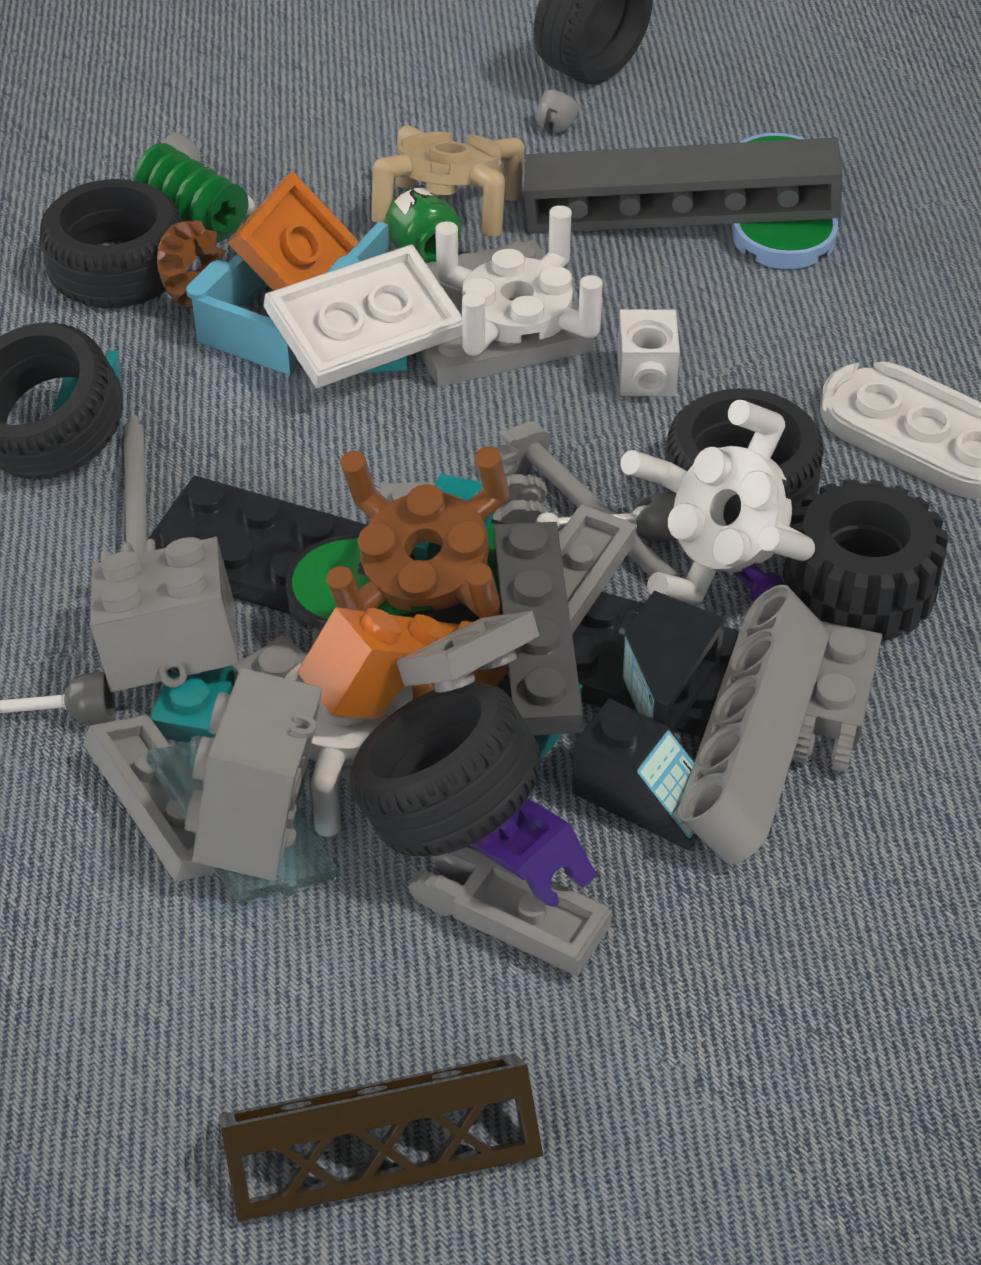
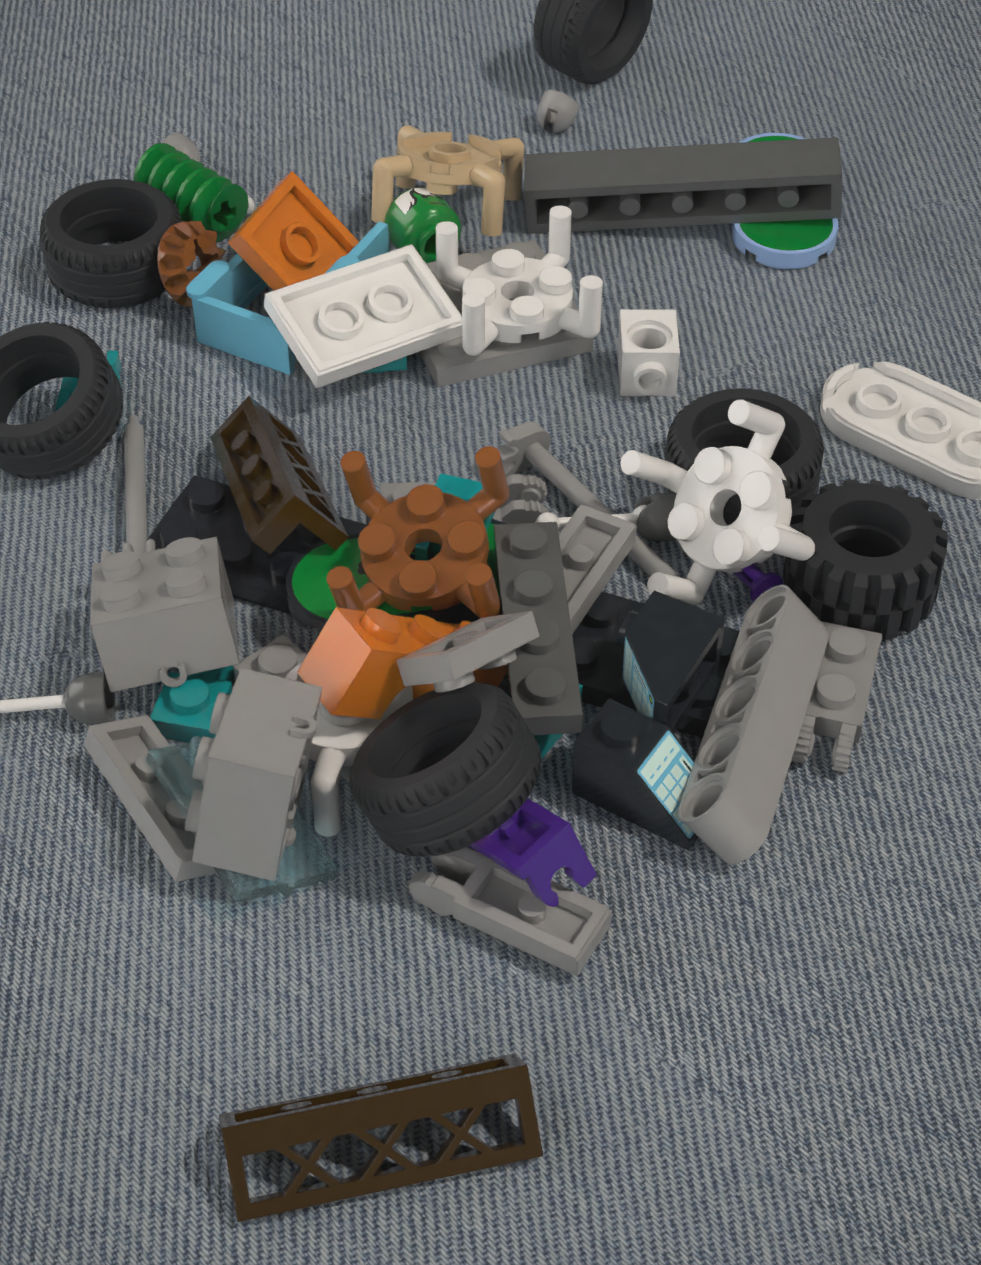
(273, 478): none -> dark brown fence

